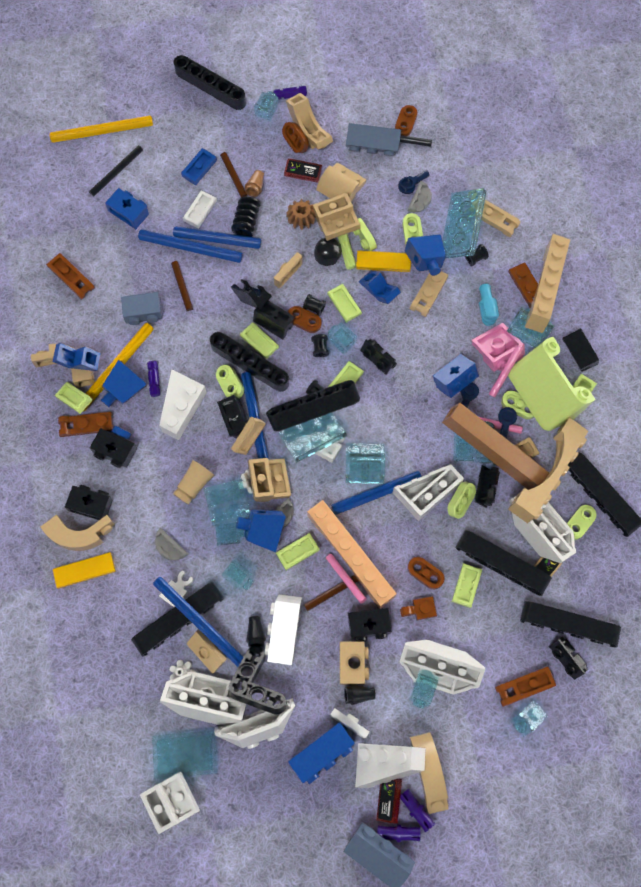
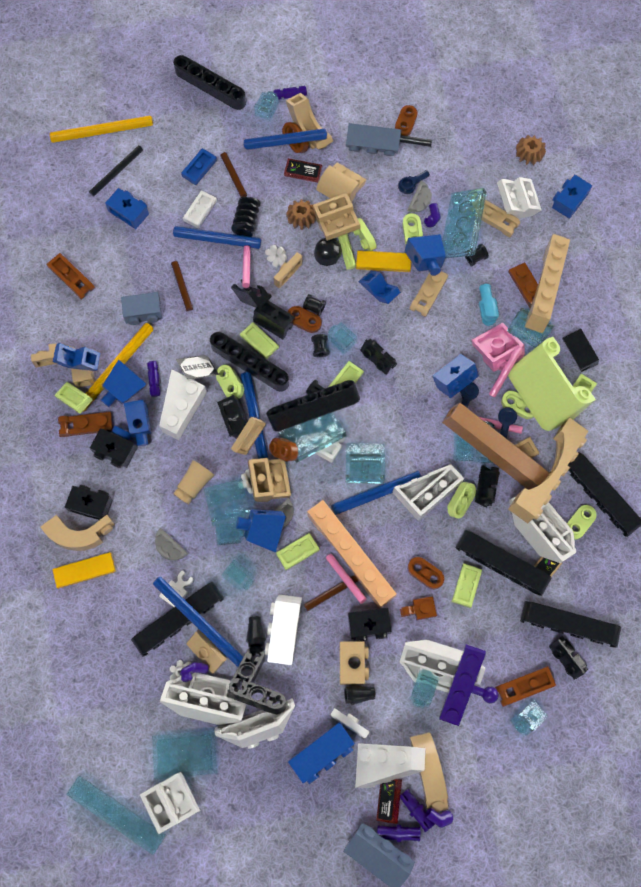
(116, 815): none -> clear light blue plate
(137, 413): none -> blue torso
(191, 246): blue axle -> none
(195, 667): none -> dark purple arm
(197, 367): none -> sticker
(246, 266): none -> bright pink bar
(254, 184): medium nougat cone -> none
(276, 255): none -> white plant
(283, 139): none -> blue axle
(283, 449): none -> dark orange plate
(344, 303): yellowish green tile -> none
(435, 216): none -> dark purple arm
(440, 819): none -> dark purple arm
(463, 686): none -> dark purple plate
(519, 197): none -> white brick
(530, 149): none -> medium nougat gear
(569, 204): none -> blue brick

